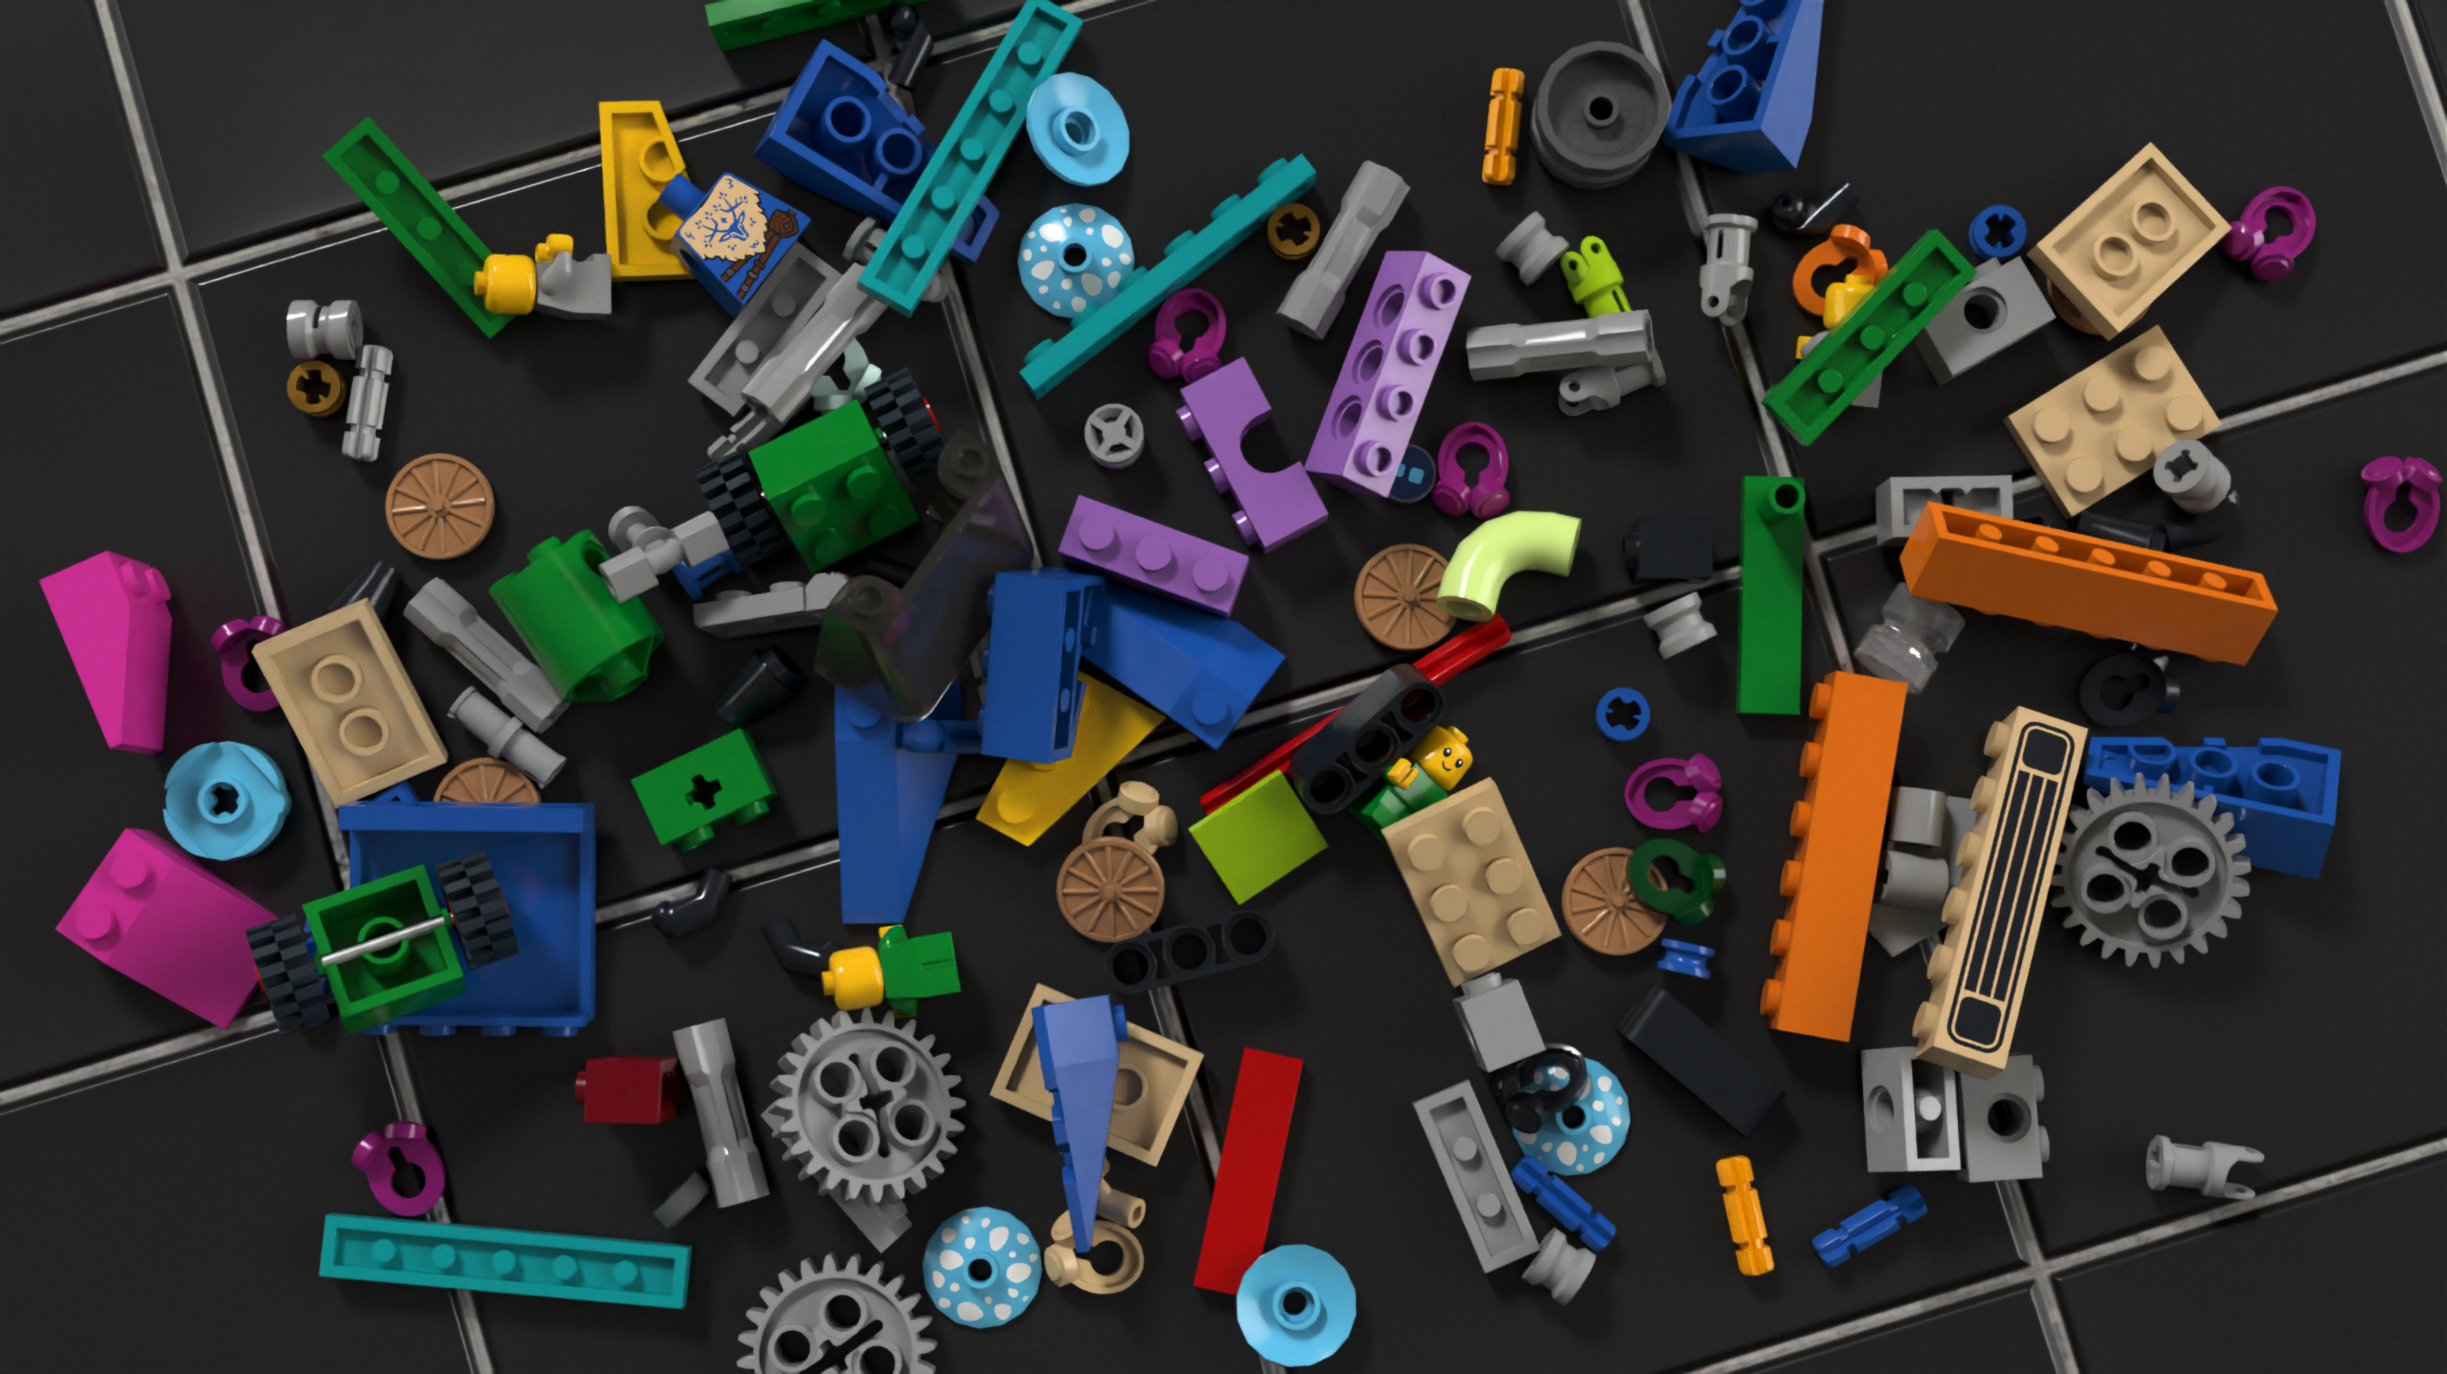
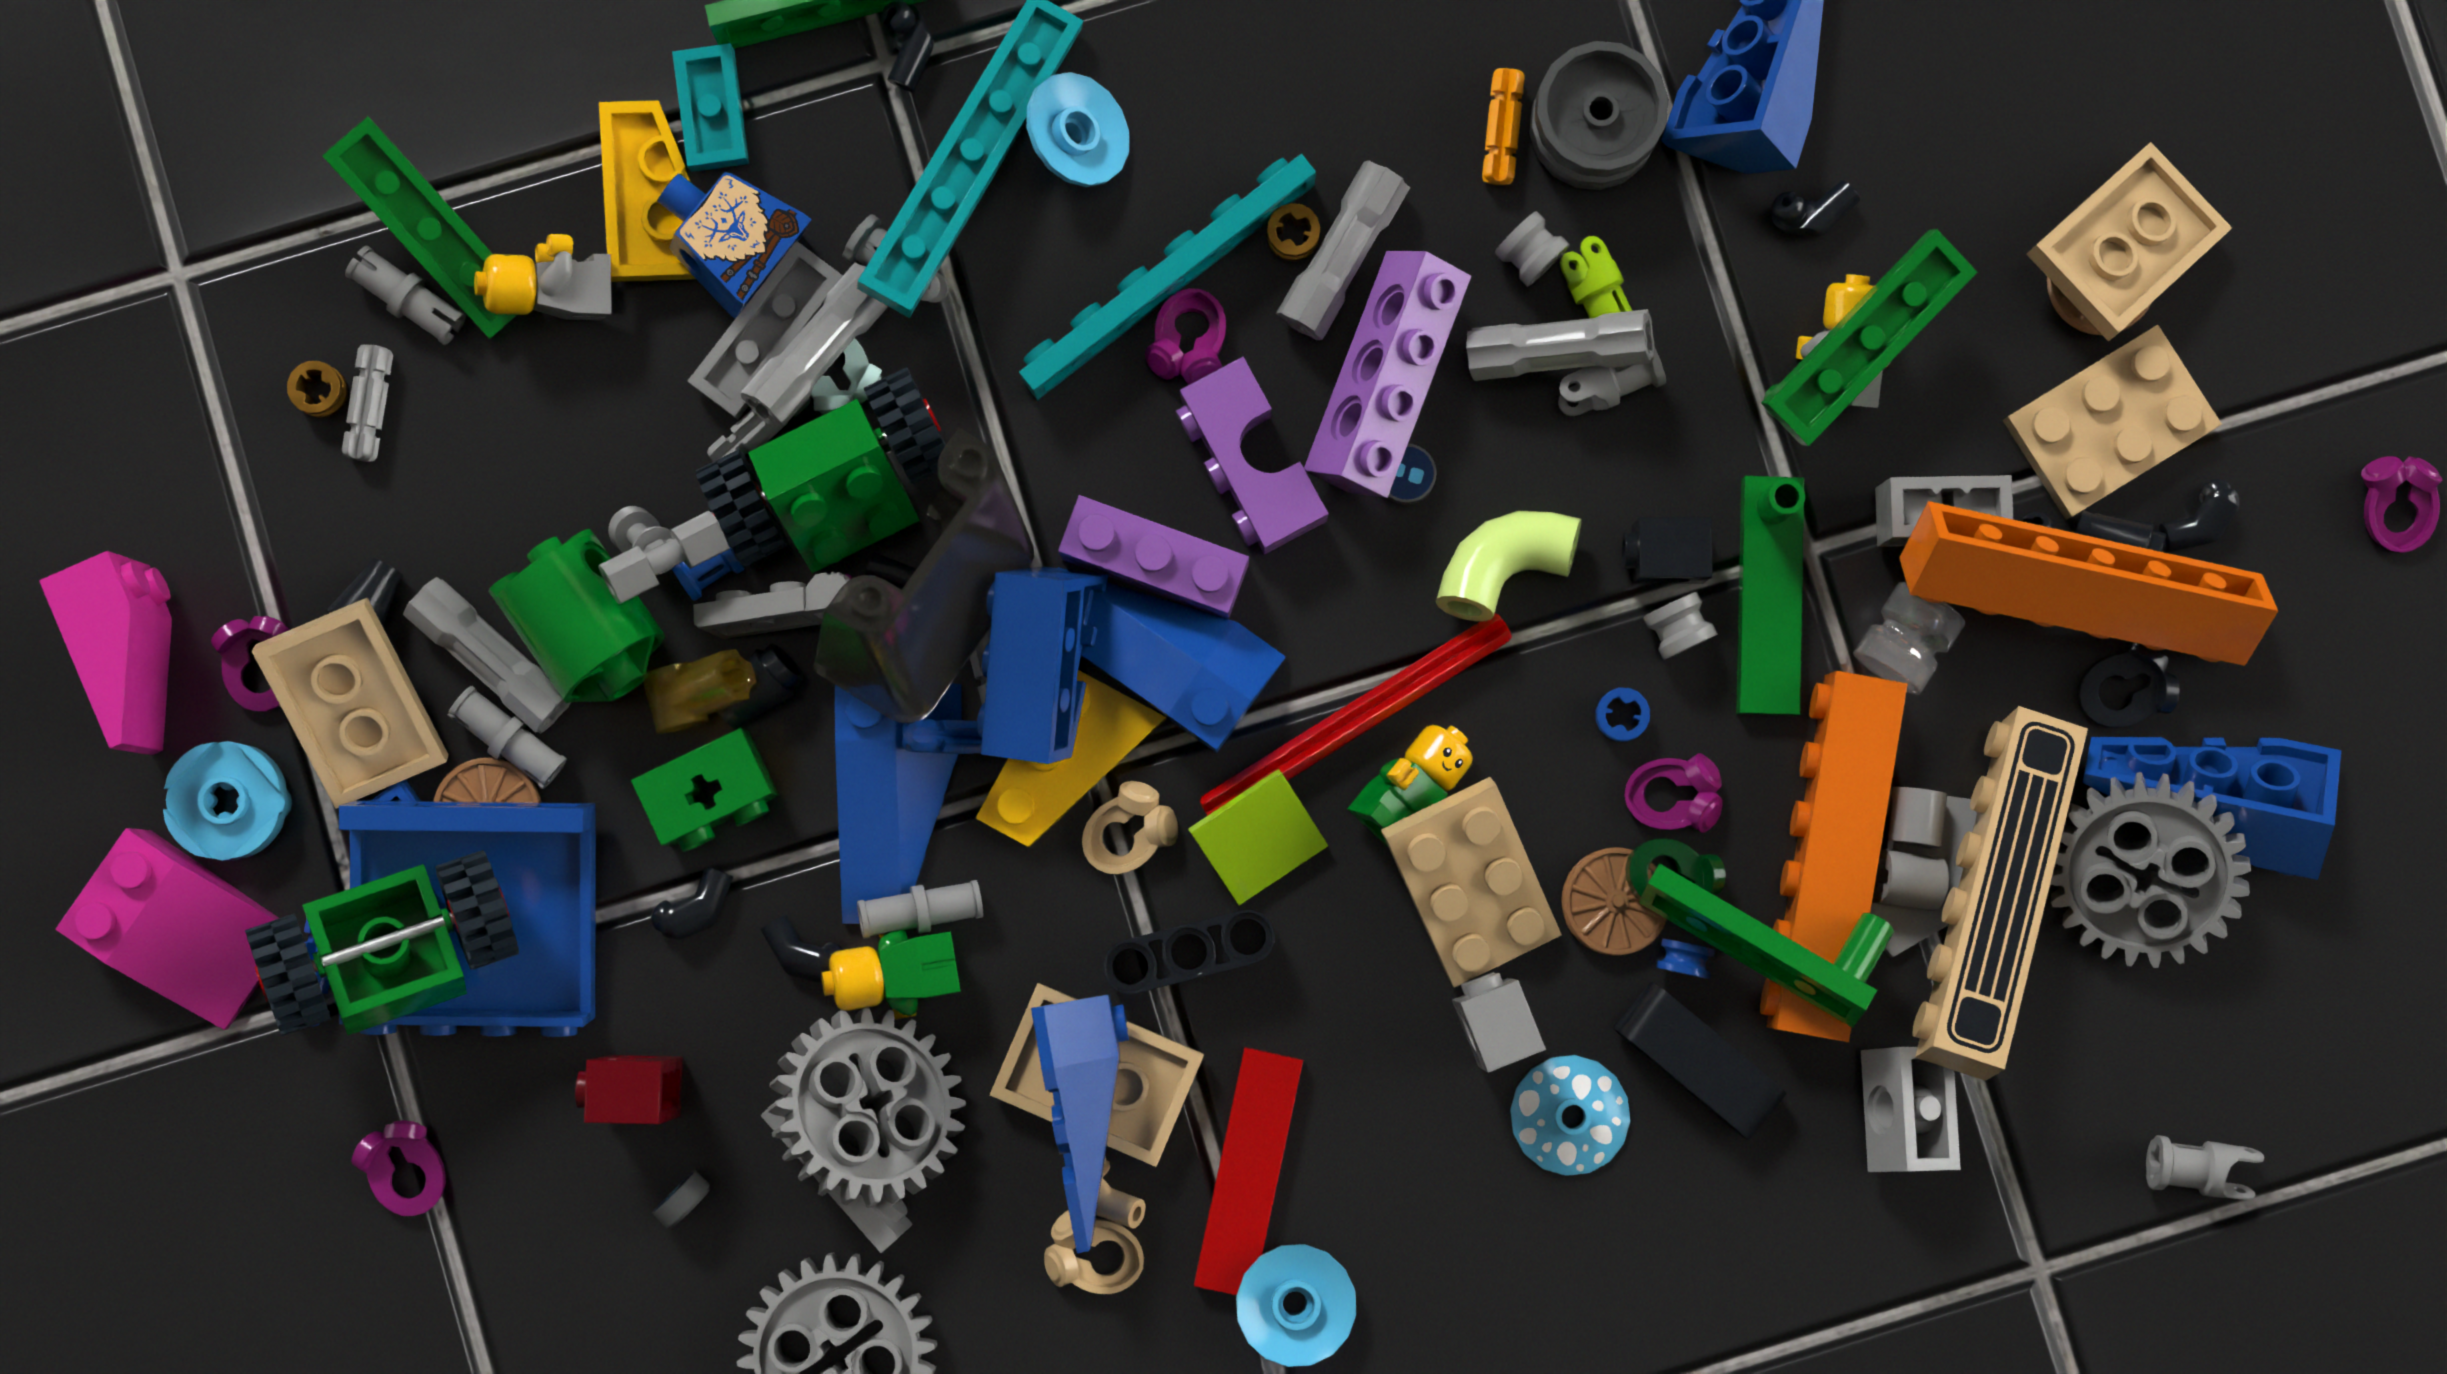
(324, 329): light grey wheel -> none
(405, 295): none -> light grey pin
(440, 507): medium nougat wheel -> none
(505, 1260): teal plate -> none
(689, 691): none -> clear yellow piece
(710, 107): none -> teal plate
(730, 1150): light grey axle -> none
(857, 145): blue wedge -> none
(920, 909): none -> light grey pin
(988, 1236): medium azure dish -> none
(1070, 289): medium azure dish -> none
(1110, 889): medium nougat wheel -> none
(1111, 422): light grey wheel -> none
(1359, 768): black beam -> none
(1399, 597): medium nougat wheel -> none
(1451, 492): magenta piece -> none
(1476, 1176): light grey plate -> none
(1529, 1111): black piece -> none
(1559, 1266): light grey wheel -> none
(1563, 1203): blue axle -> none
(1727, 267): light grey piece -> none
(1744, 1215): light orange axle -> none
(1834, 987): none -> green piece
(1843, 243): orange piece -> none
(1869, 1225): blue axle -> none
(2013, 312): light grey brick -> none
(2015, 236): blue bush -> none
(2018, 1148): light grey brick -> none
(2192, 489): light grey wheel -> none
(2246, 237): magenta piece -> none

